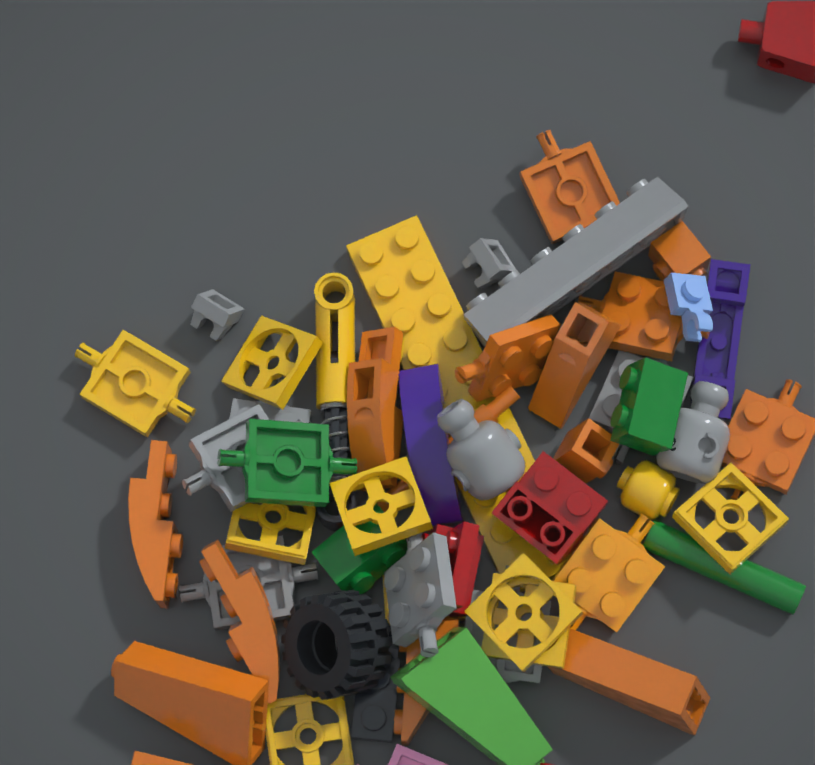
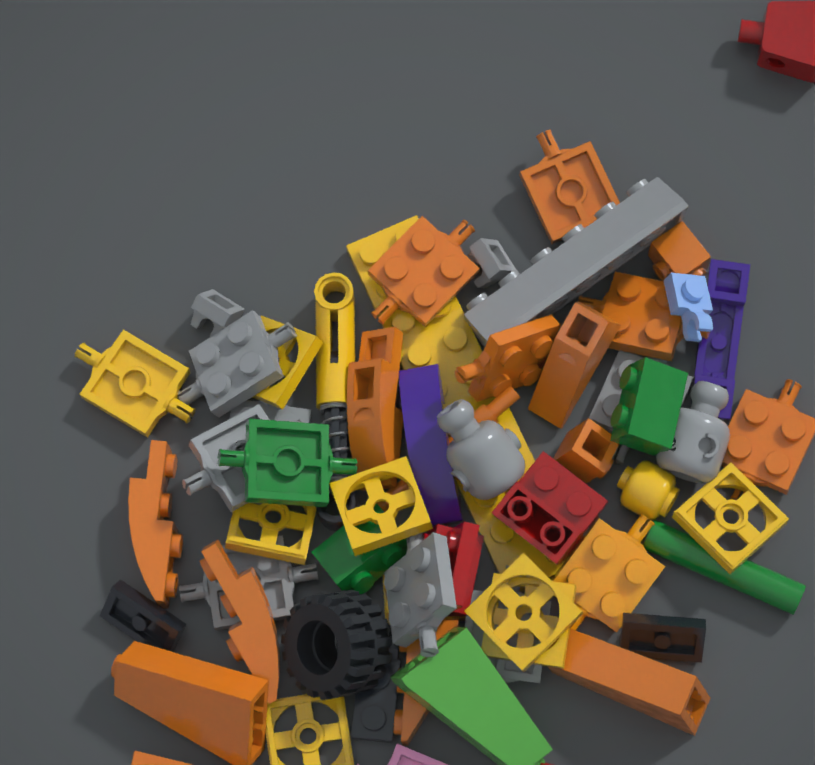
(142, 618): none -> black plate
(236, 363): none -> light grey plate
(423, 271): none -> orange plate
(663, 636): none -> black plate

